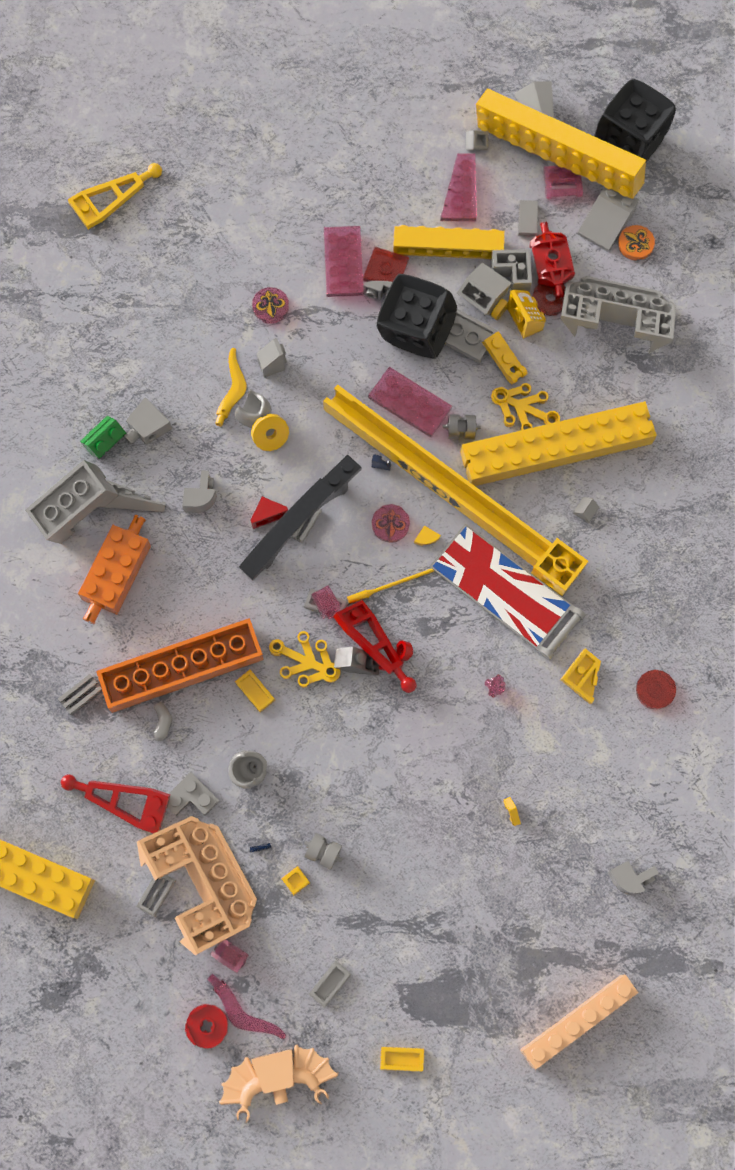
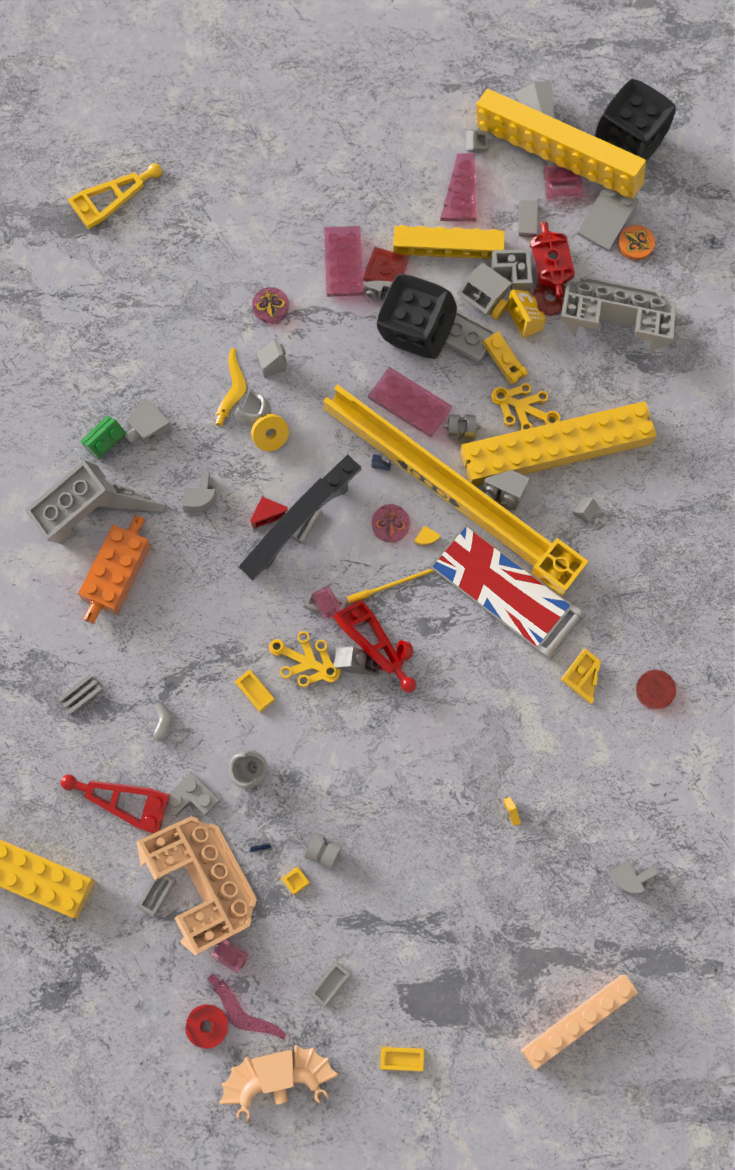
(179, 665): orange brick -> none
(495, 685): clear pink plant -> none
(506, 488): none -> light grey slope

